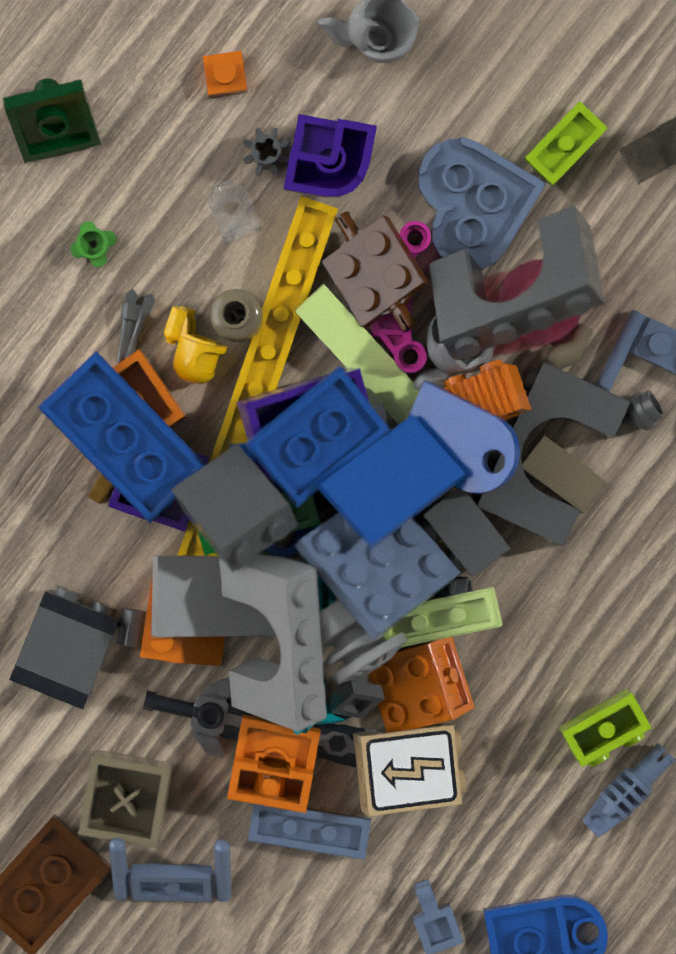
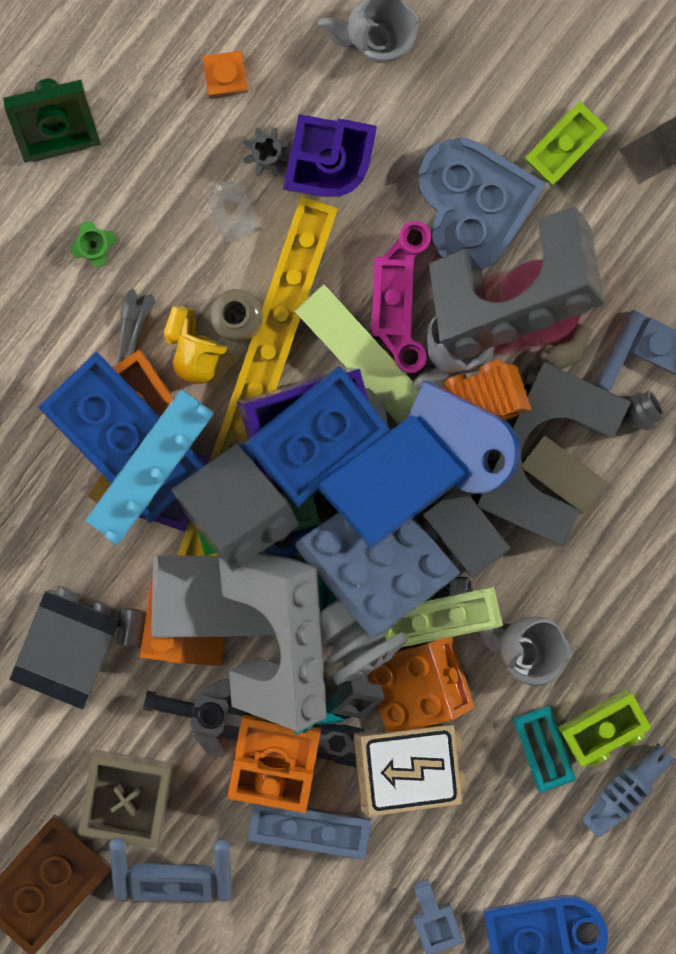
(149, 466): none -> medium azure hinge
(375, 272): plate -> none
(530, 649): none -> light grey hair
(532, 717): none -> teal tile

